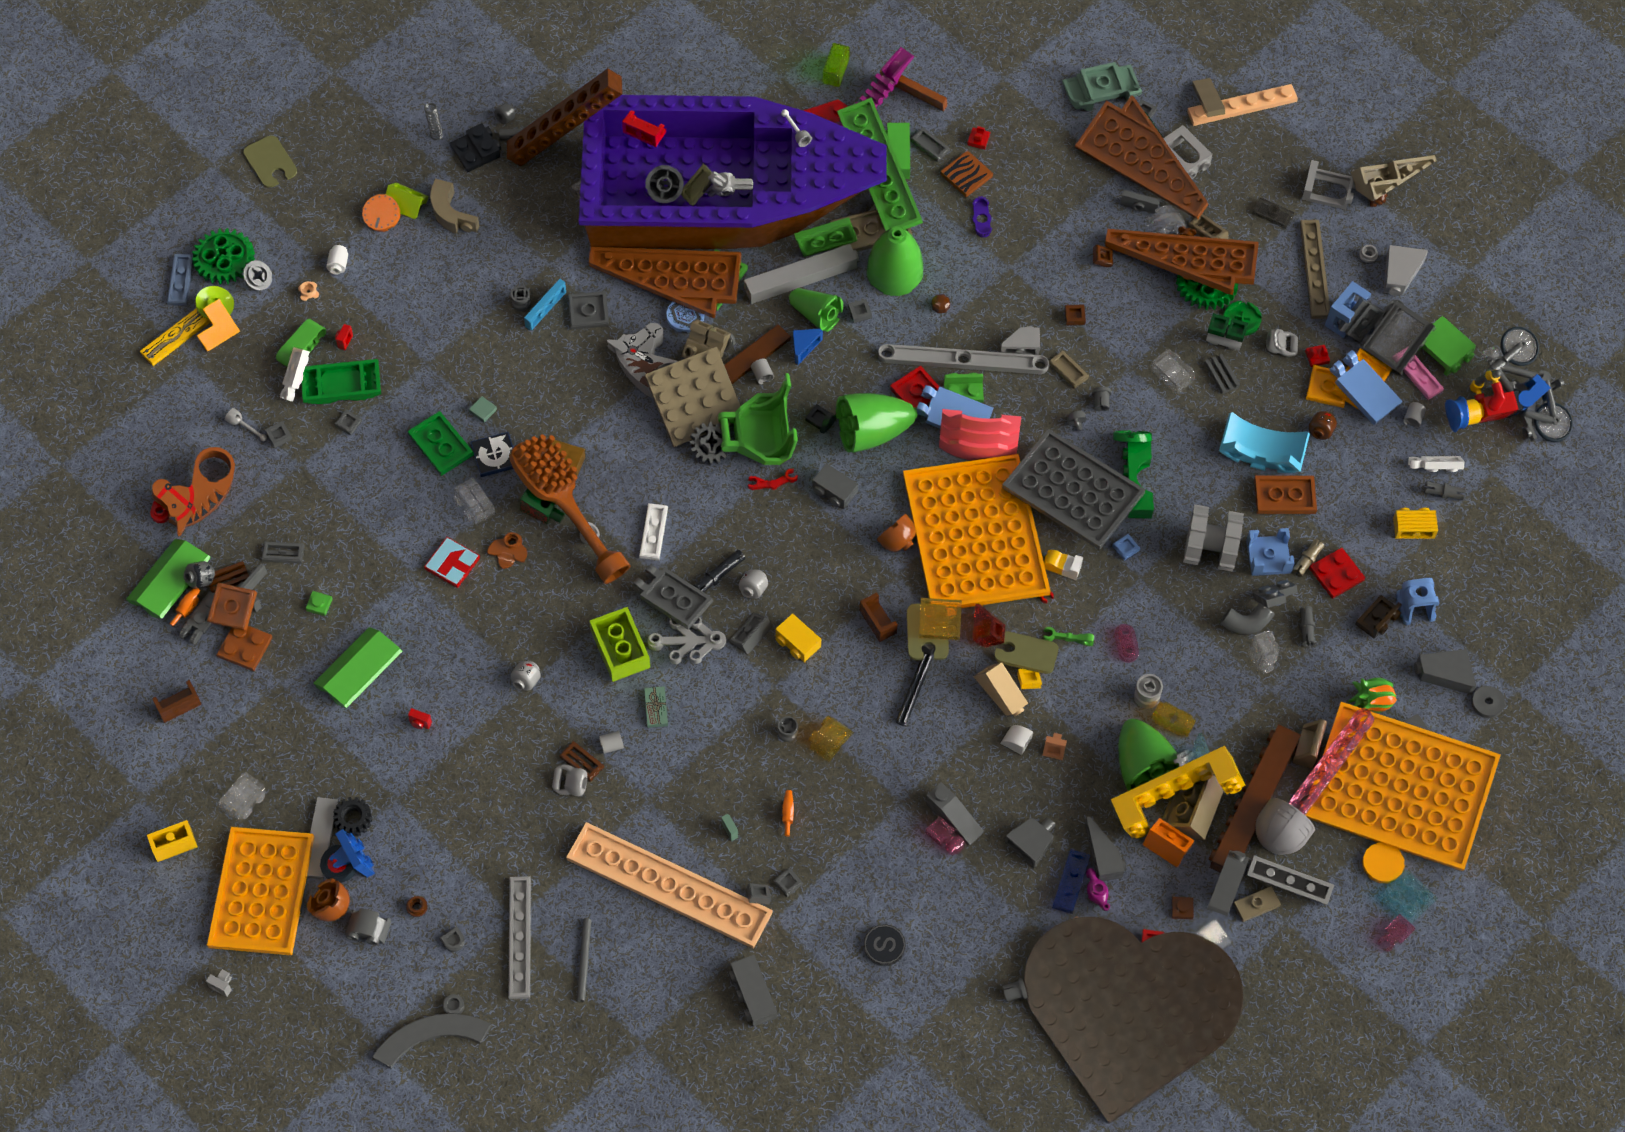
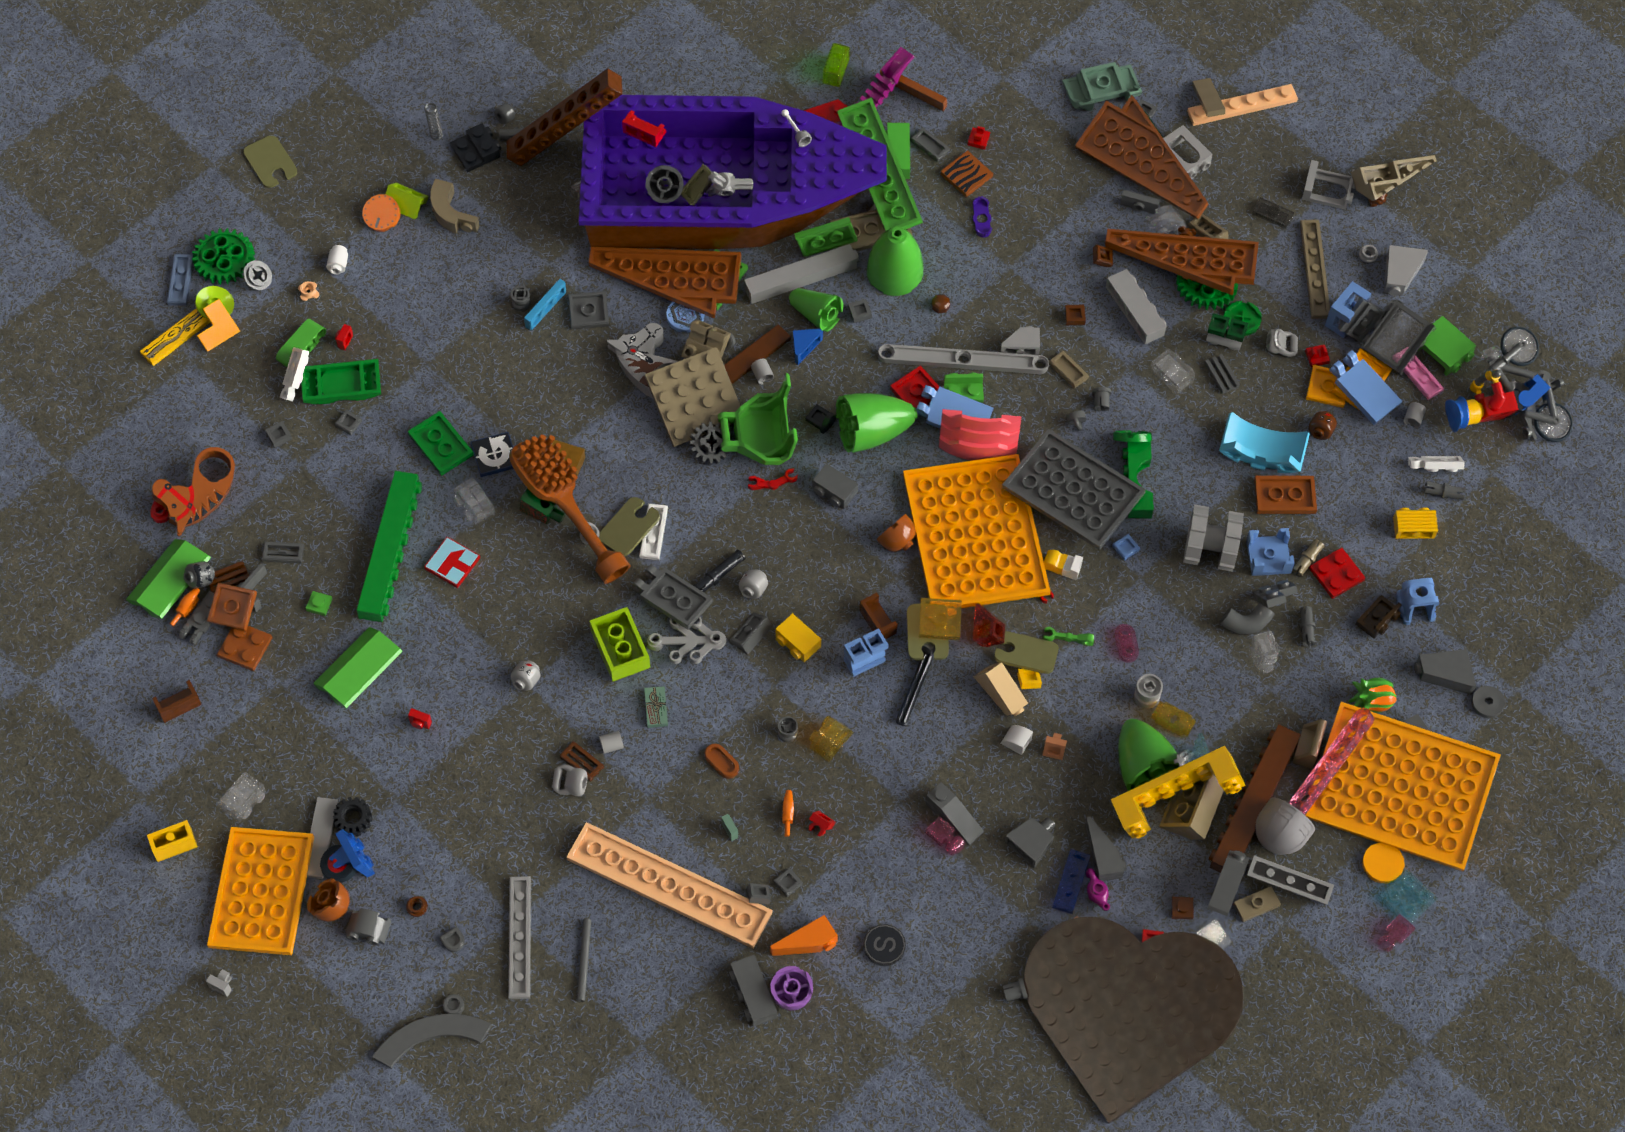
(235, 418): light grey hinge -> none
(388, 546): none -> green brick
(483, 409): sand green tile -> none
(508, 553): dark orange plate -> none
(626, 529): none -> olive piece
(721, 761): none -> dark orange tile
(791, 988): none -> medium lavender cylinder
(808, 939): none -> orange slope
(821, 820): none -> red tile
(866, 652): none -> medium blue hips
(1136, 306): none -> light grey brick
(1168, 842): orange panel -> none

